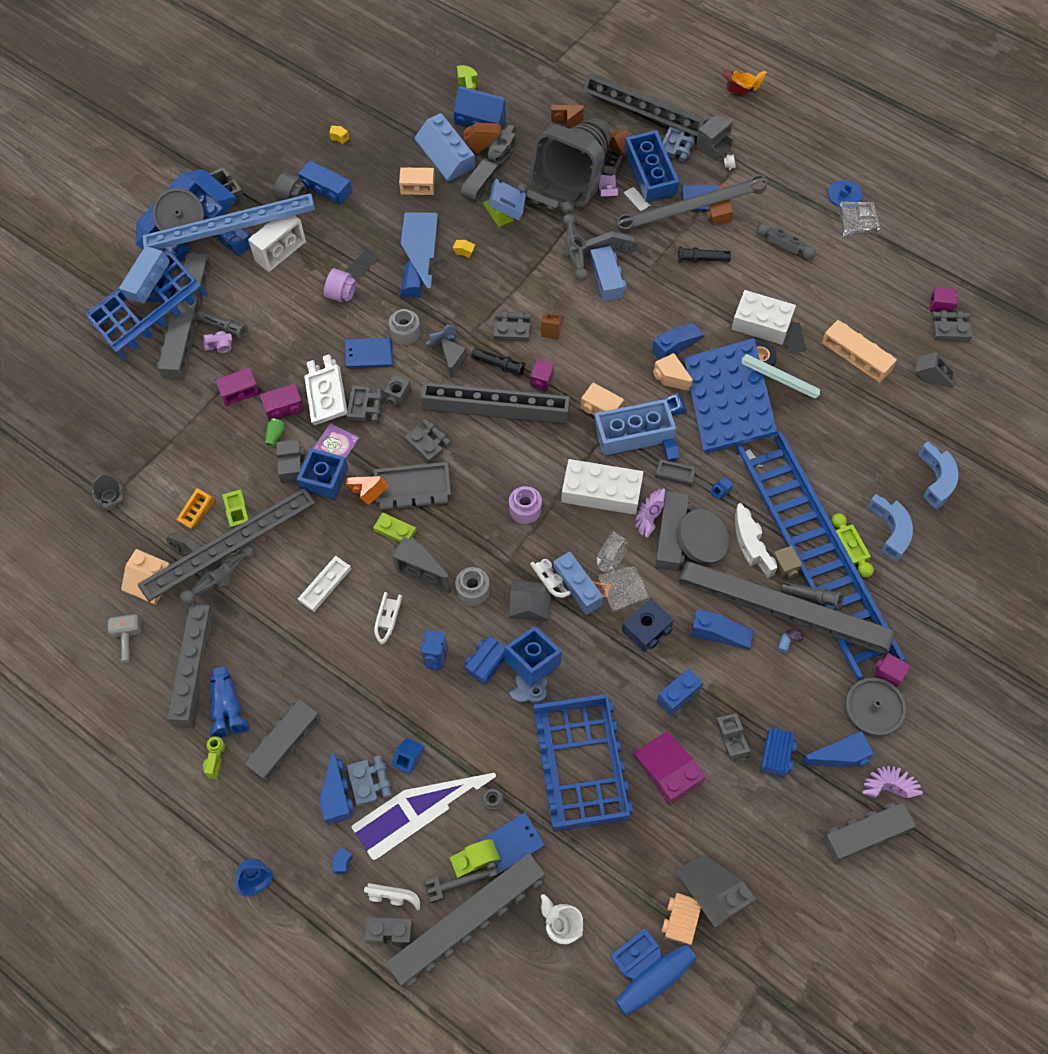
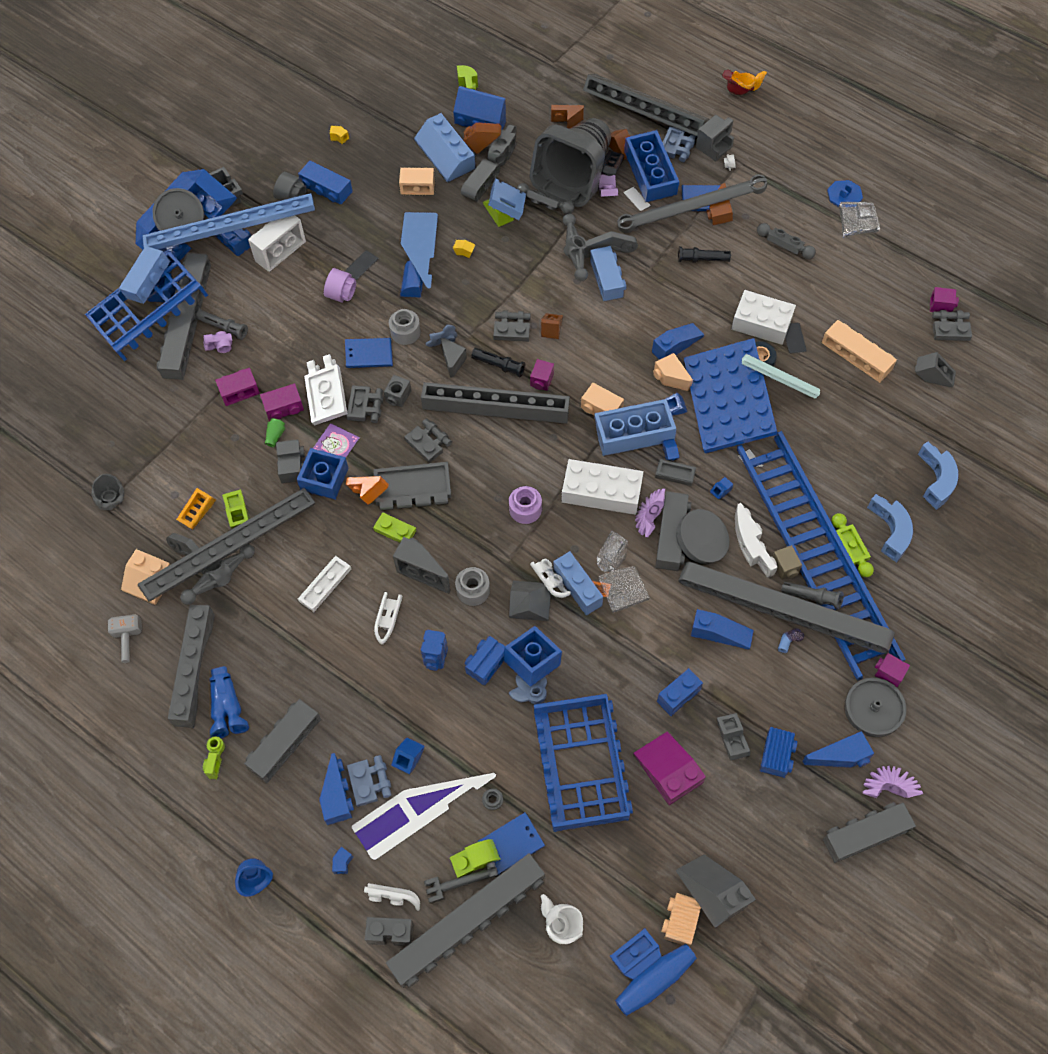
(648, 636): dark blue brick -> none

